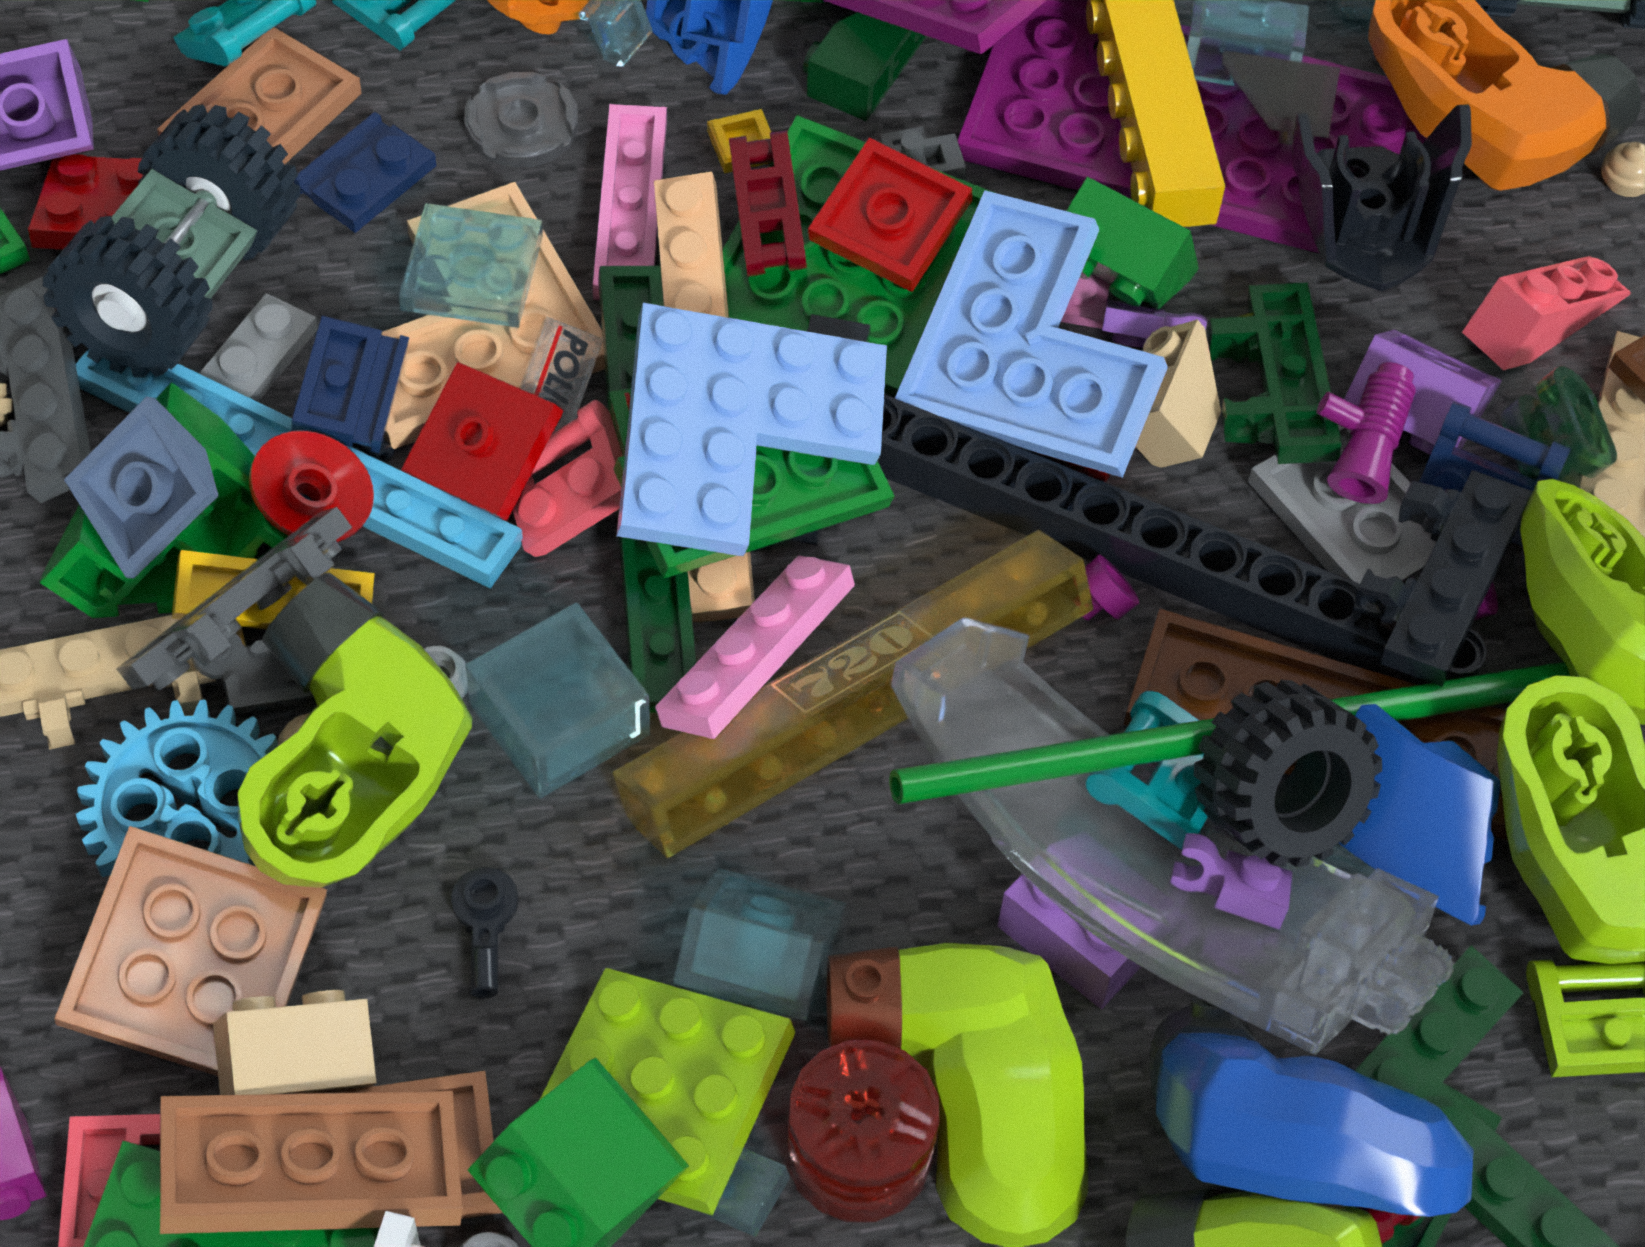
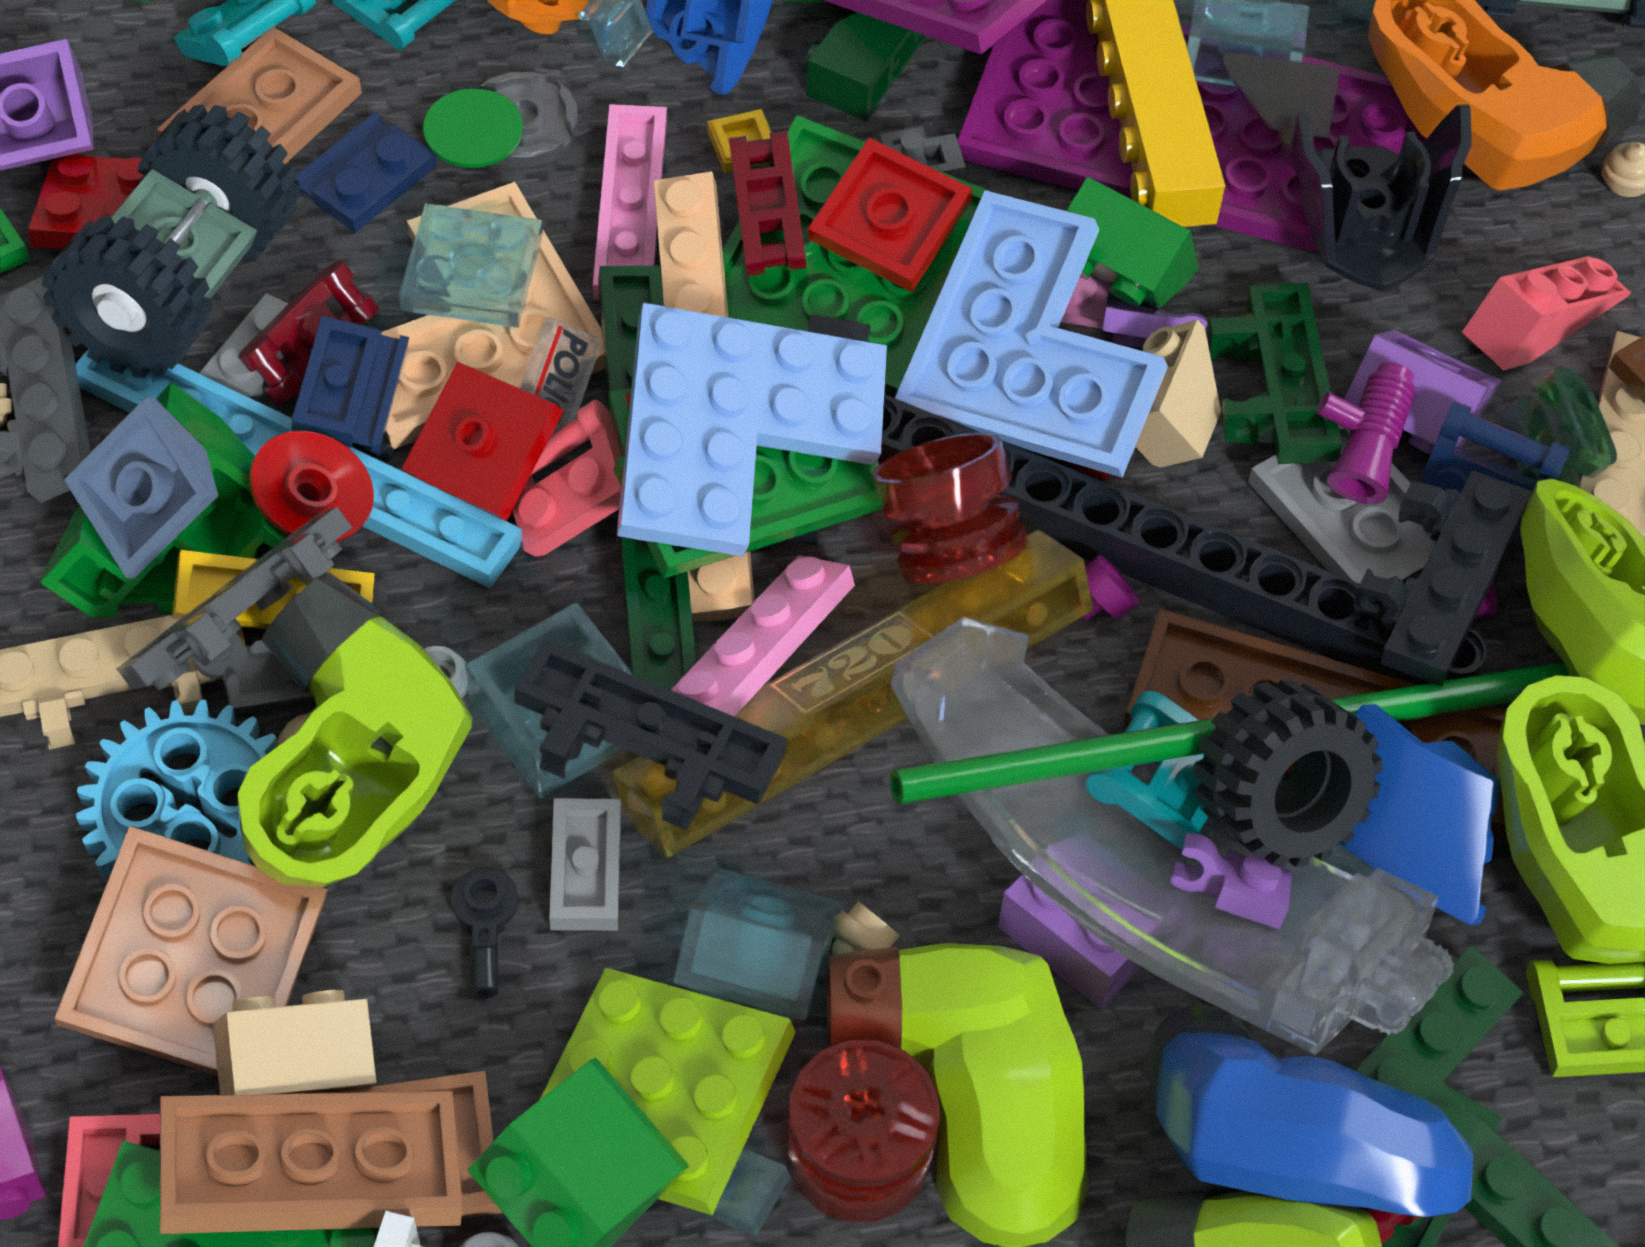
(296, 328): none -> dark red plate
(473, 128): none -> green piece
(585, 864): none -> light grey plate
(695, 743): none -> black hinge
(871, 931): none -> tan plate
(950, 508): none -> clear red wheel

